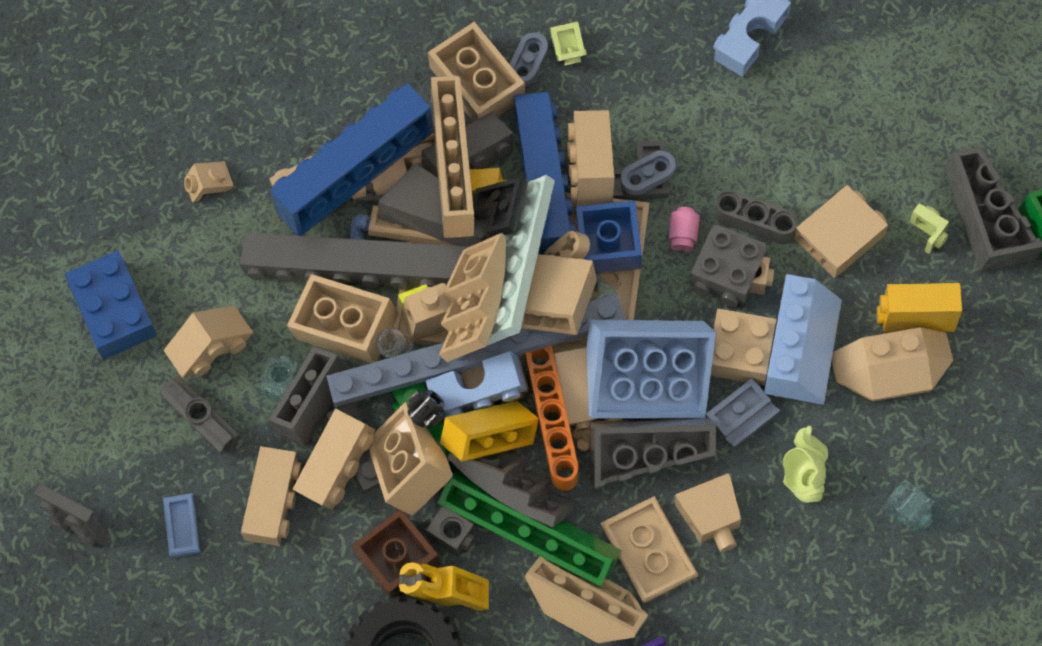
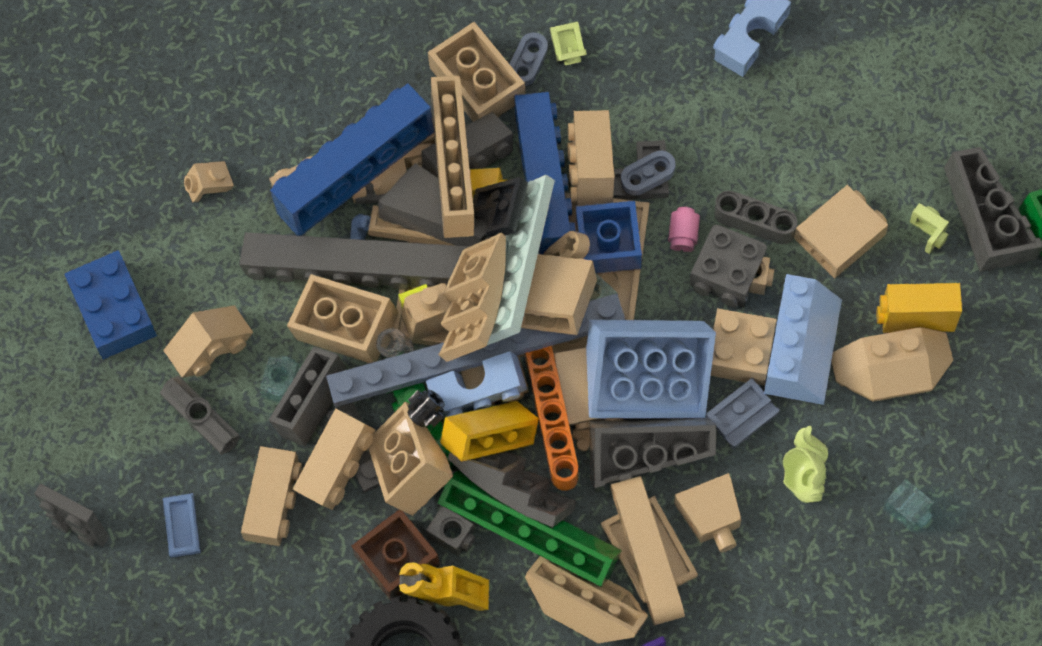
(647, 551): none -> tan beam

